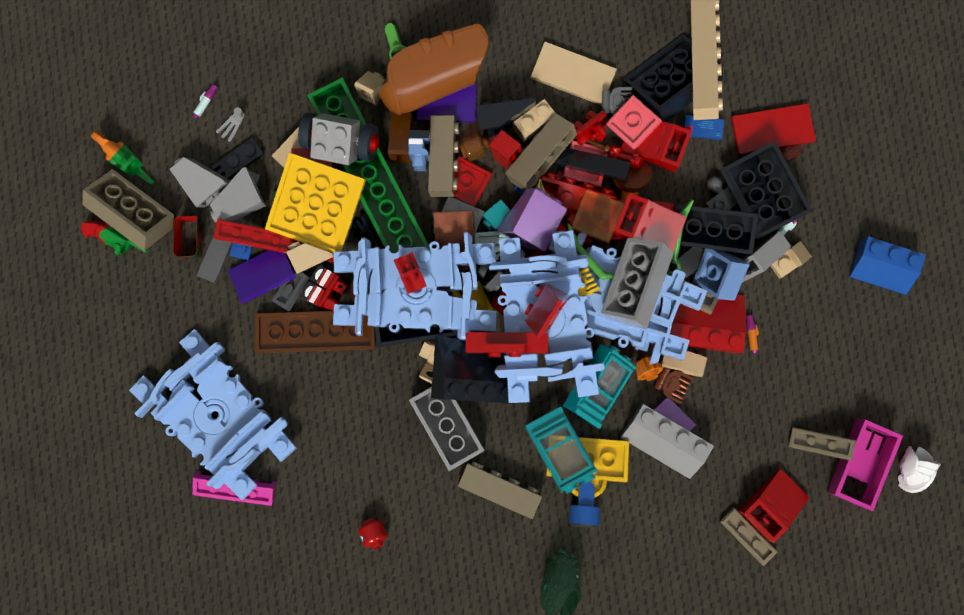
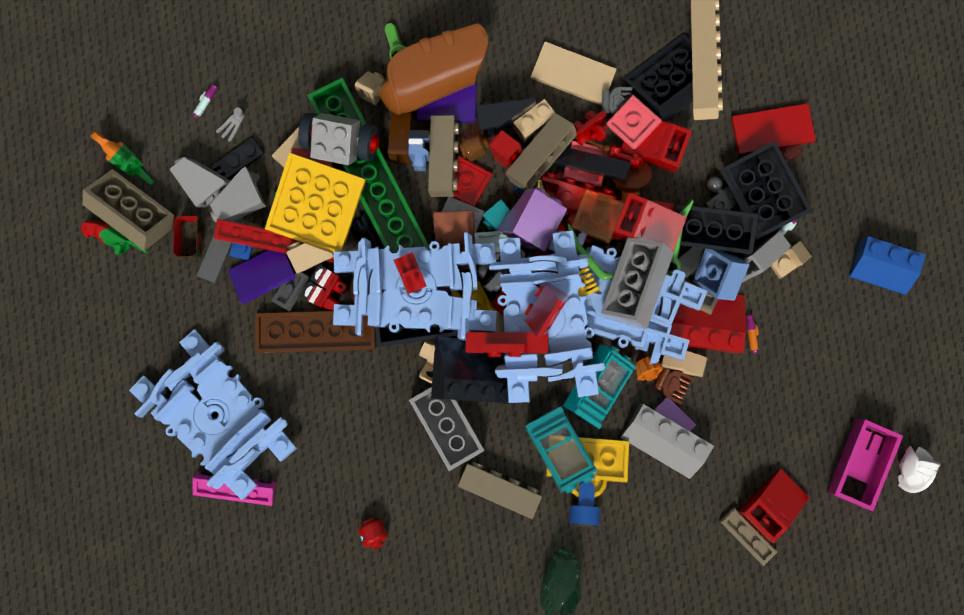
(704, 128): blue tile -> none
(822, 443): dark tan tile -> none

